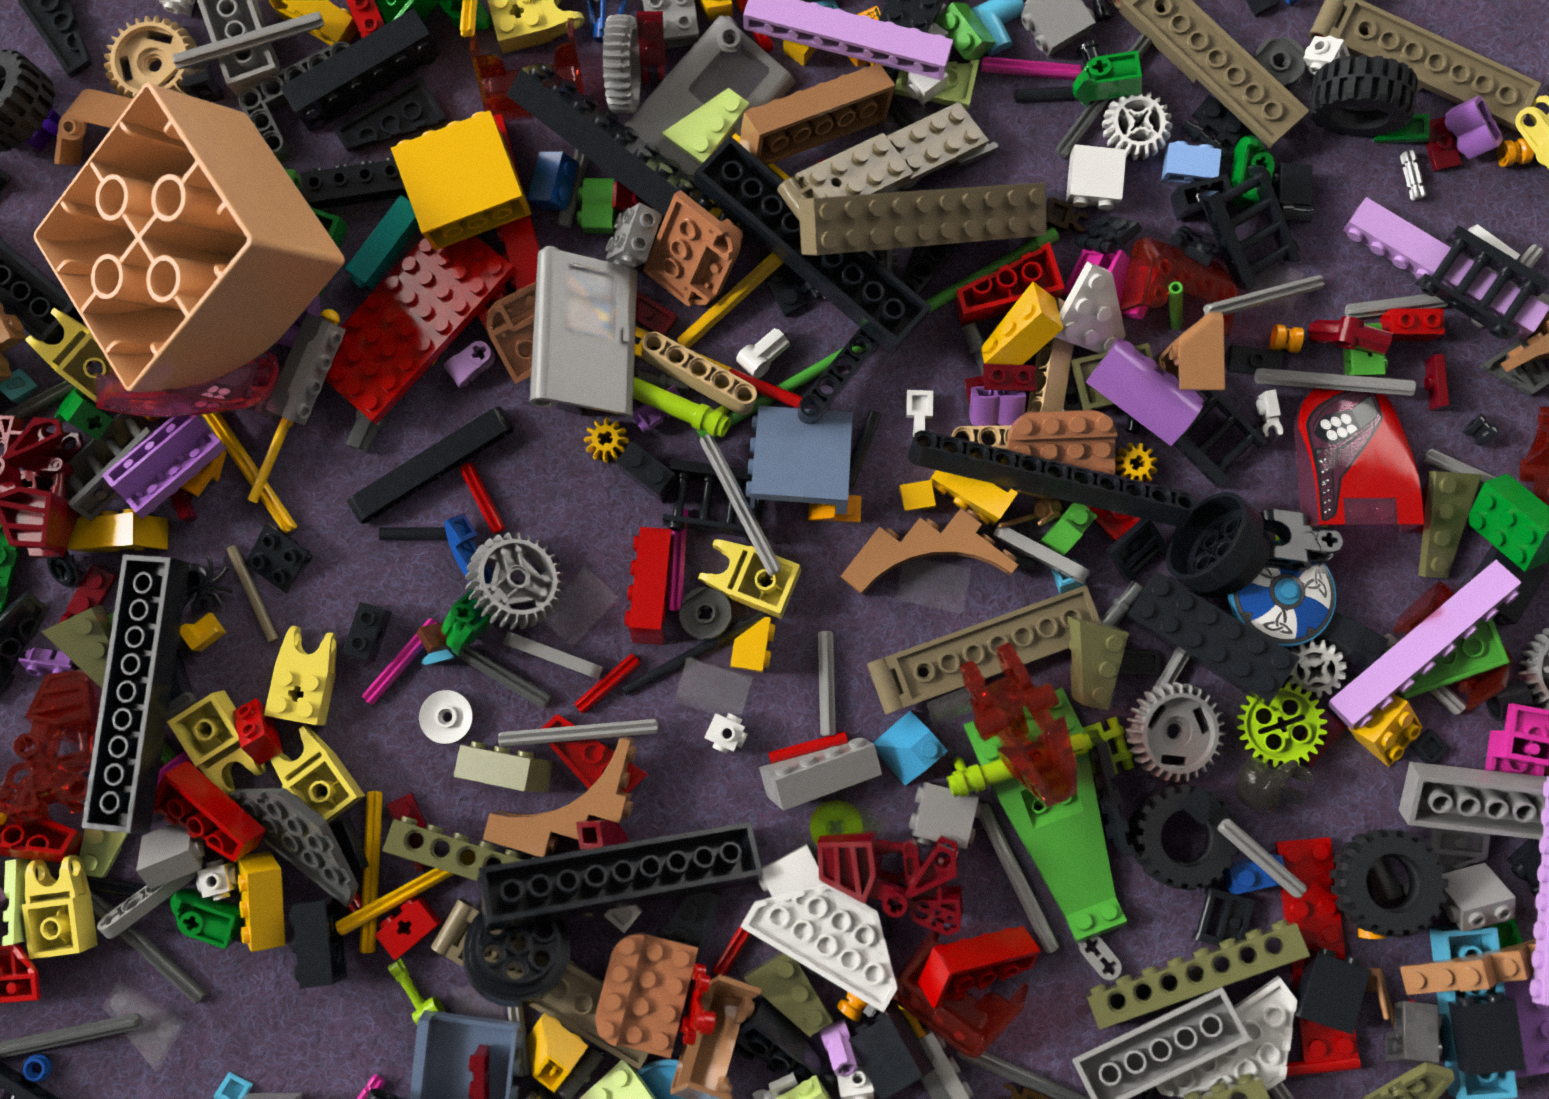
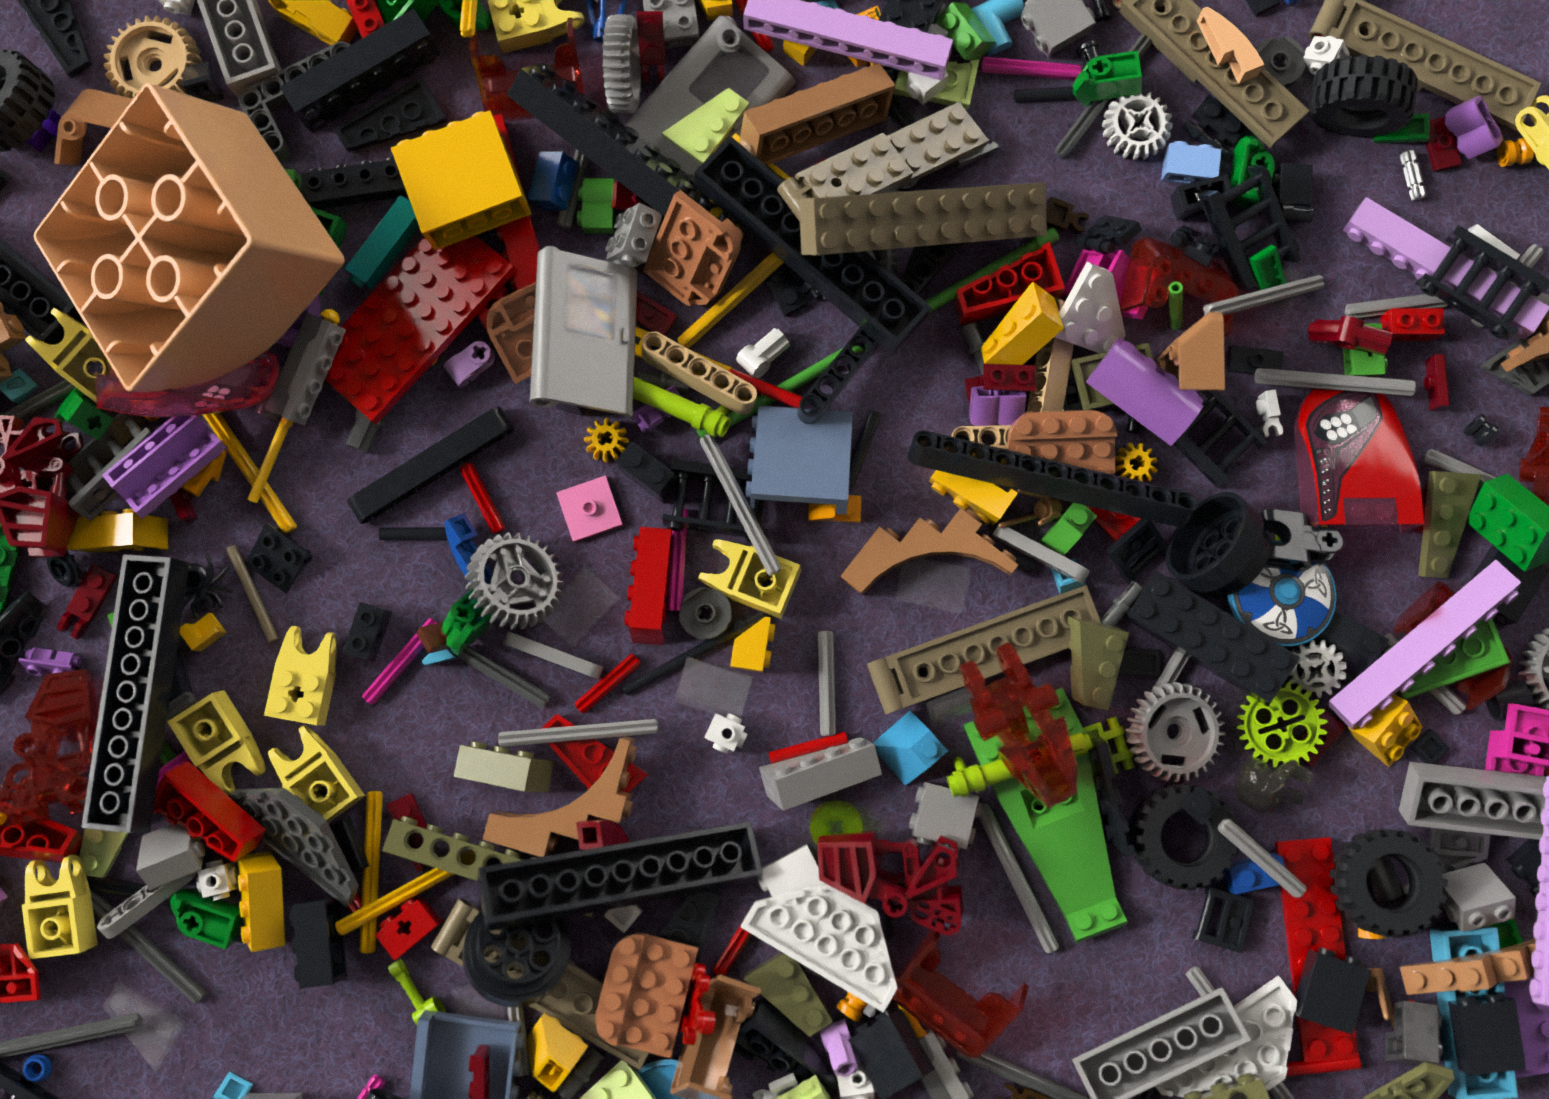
(15, 891): yellowish green wing -> none
(85, 641): olive wedge -> none
(248, 40): light grey axle -> none
(257, 732): red brick -> none
(432, 715): white dish -> none
(589, 508): none -> bright pink plate
(917, 495): yellow panel -> none
(919, 406): white plate -> none
(976, 962): red wedge -> none
(1094, 960): light grey beam -> none
(1096, 177): white brick -> none
(1229, 45): none -> light nougat slope
(1267, 268): none -> green plate
(1286, 338): light orange wheel -> none
(1291, 949): olive brick -> none

